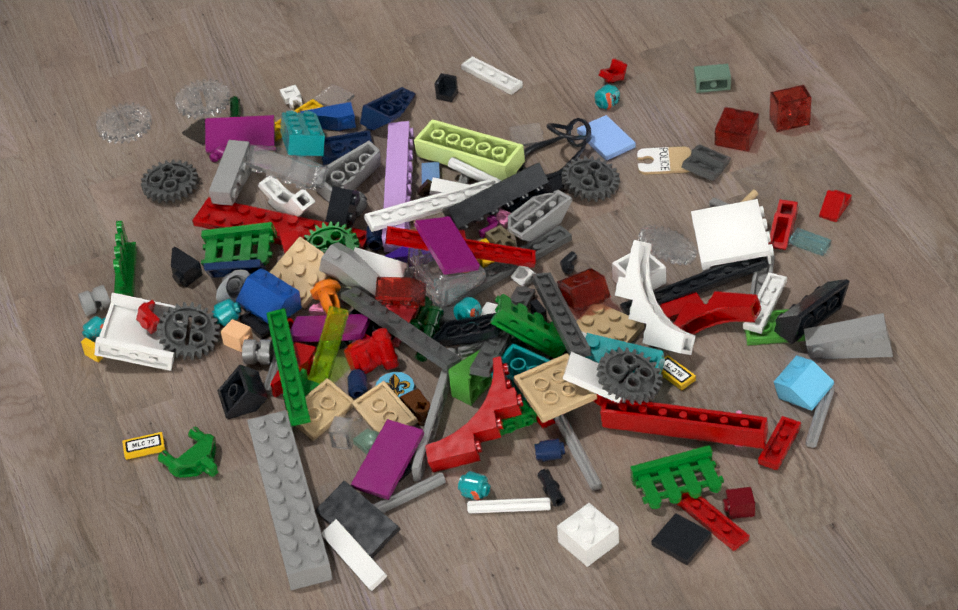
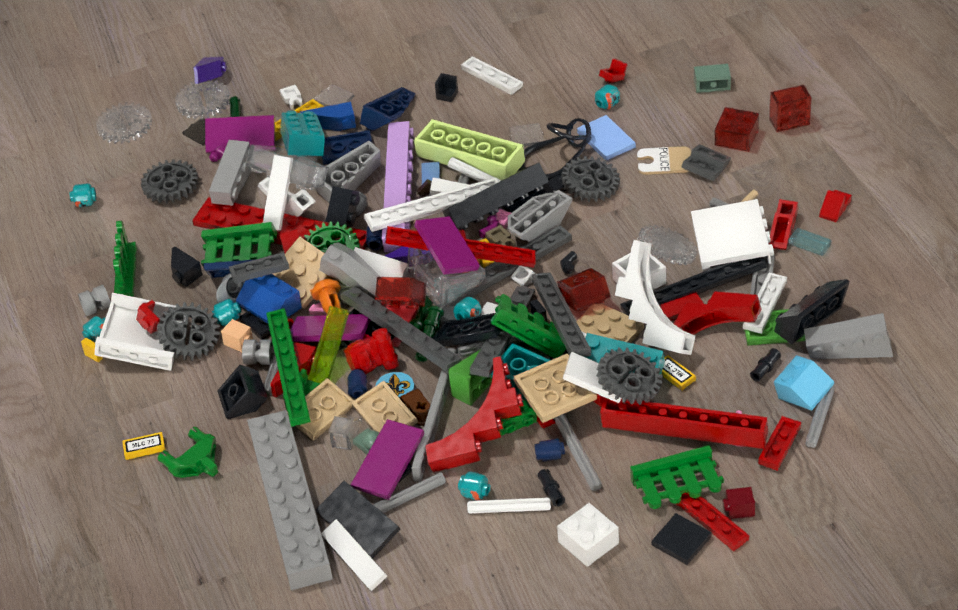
(83, 195): none -> teal head
(209, 69): none -> dark purple slope
(259, 267): none -> dark grey plate
(278, 190): none -> white tile
(765, 364): none -> black pin

